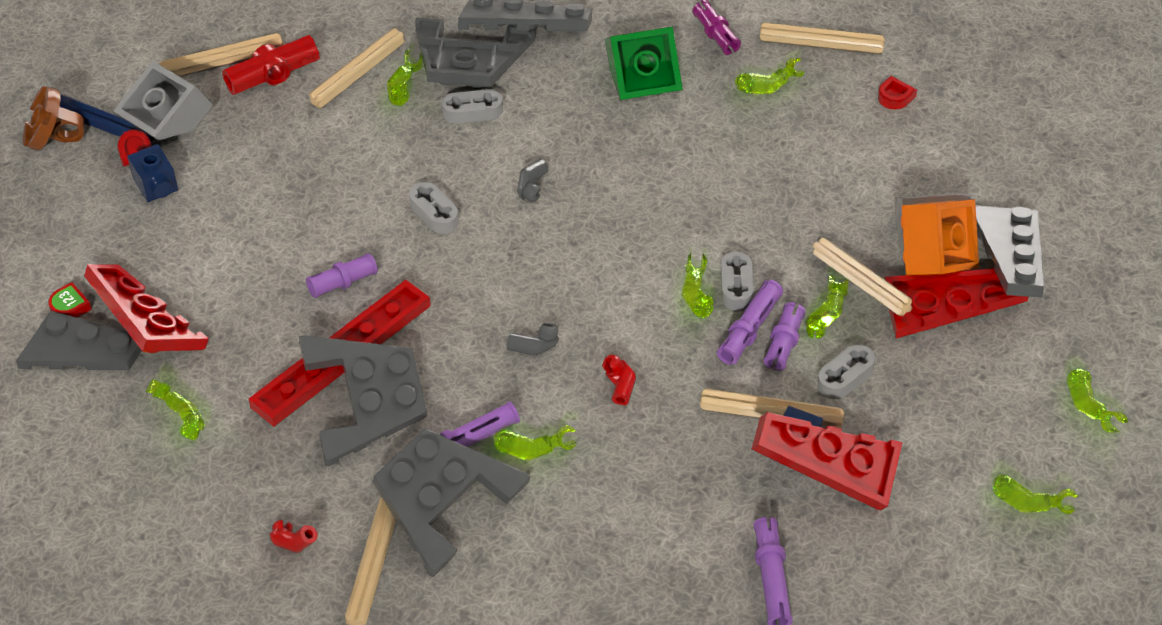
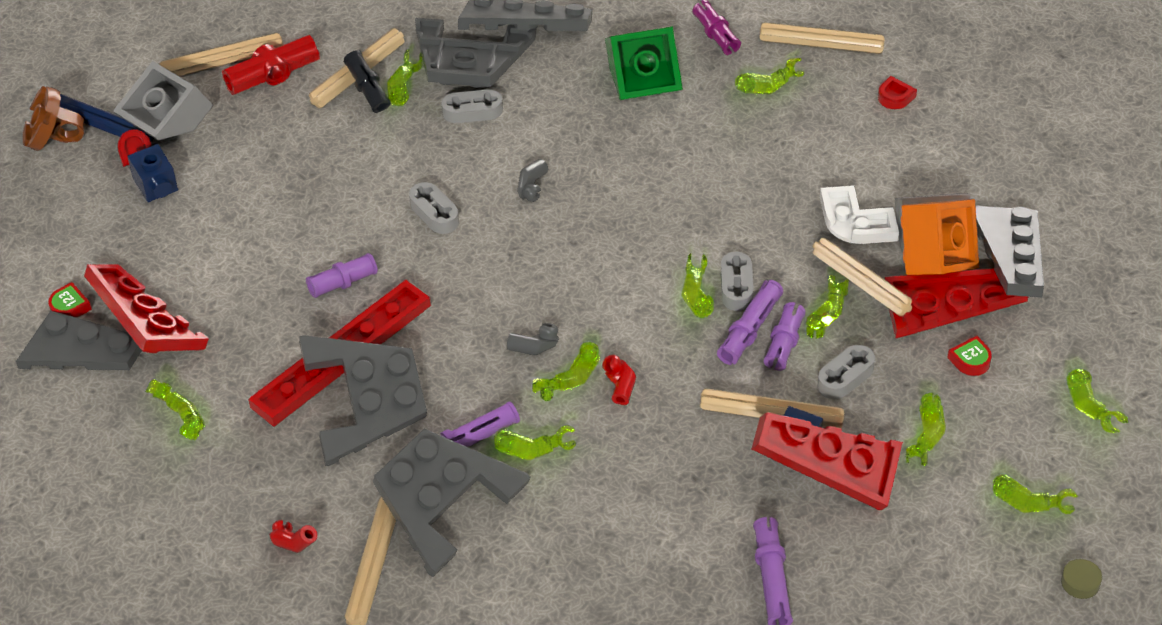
(367, 81): none -> black pin
(576, 376): none -> clear neon green arm
(856, 225): none -> white plate
(933, 428): none -> clear neon green arm
(971, 357): none -> tile
(1081, 578): none -> olive tile

